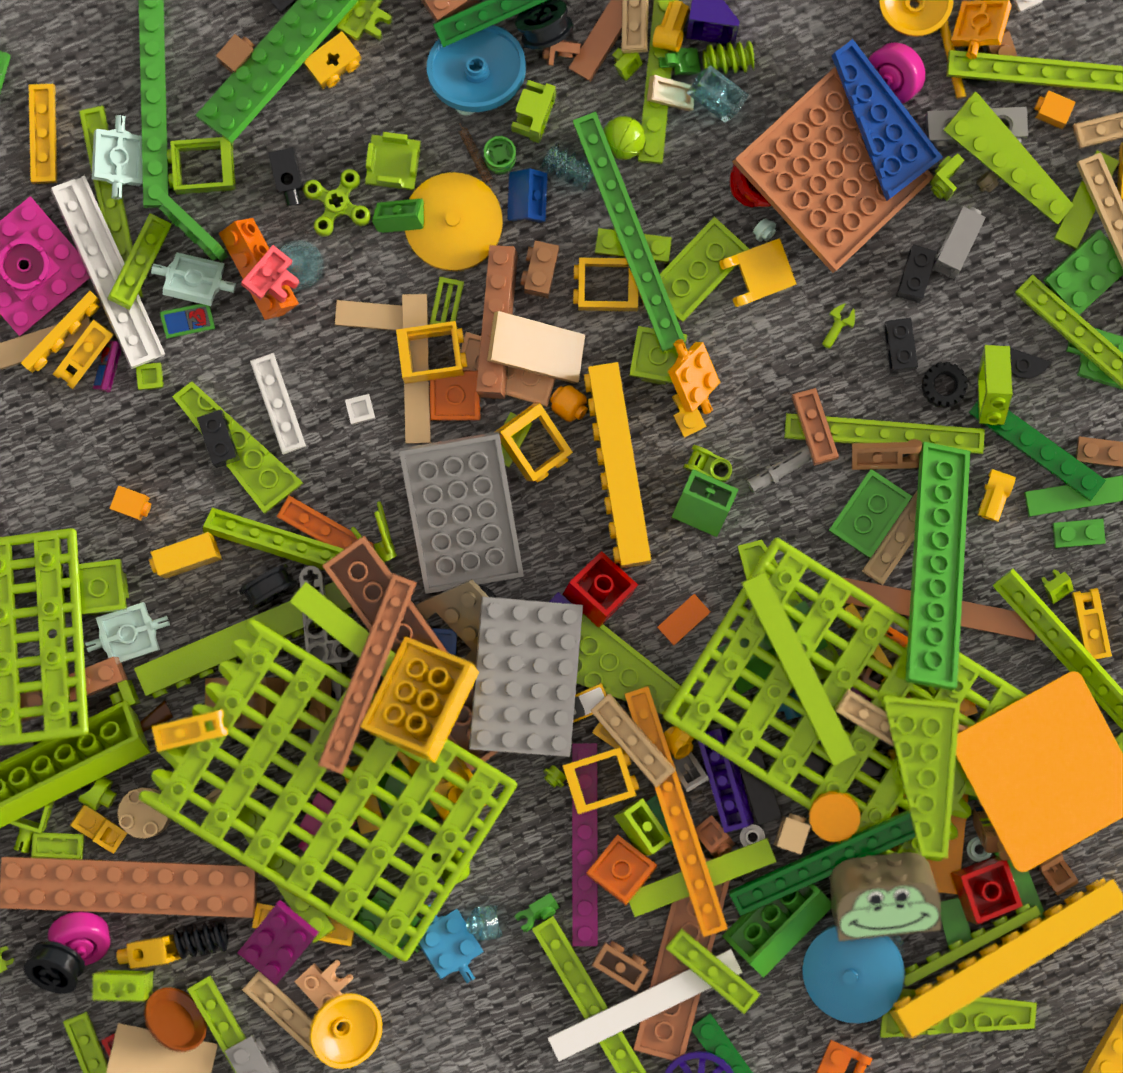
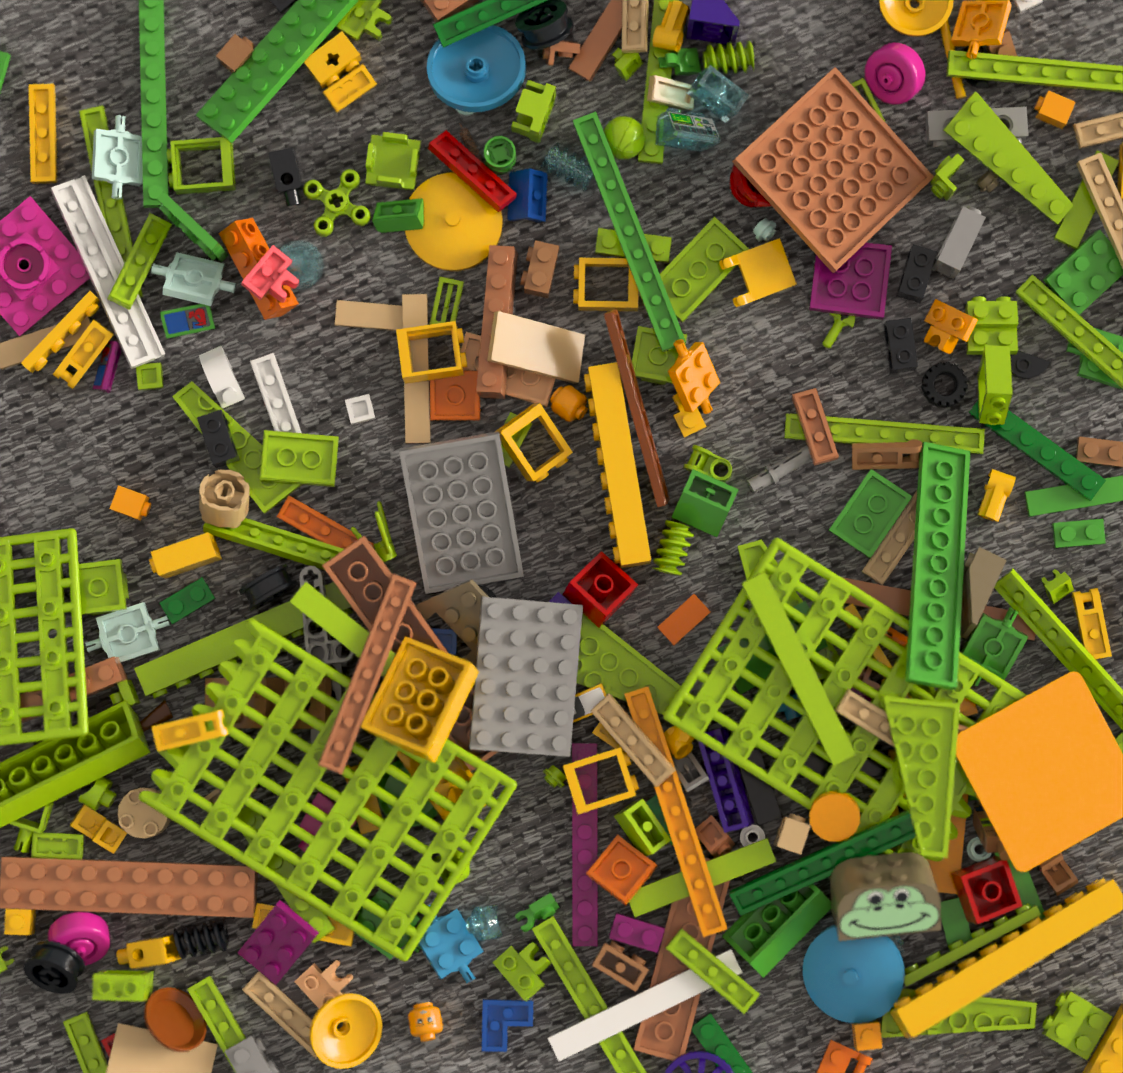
(20, 921): none -> yellow brick
(187, 600): none -> green plate
(221, 377): none -> white brick
(224, 499): none -> tan brick
(299, 458): none -> lime tile
(349, 88): none -> yellow plate
(425, 1021): none -> light orange head
(472, 171): none -> red plate
(497, 1016): none -> blue plate
(522, 969): none -> lime plate
(636, 932): none -> magenta brick
(637, 407): none -> dark orange tile
(673, 548): none -> lime piece
(686, 130): none -> clear light blue slope
(856, 287): none -> magenta plate
(867, 1035): none -> light orange brick
(890, 133): blue wing -> none
(947, 326): none -> light orange plate
(979, 580): none -> dark tan slope
(995, 324): none -> lime plate
(995, 644): none -> bright green plate
(1076, 1024): none -> lime plate

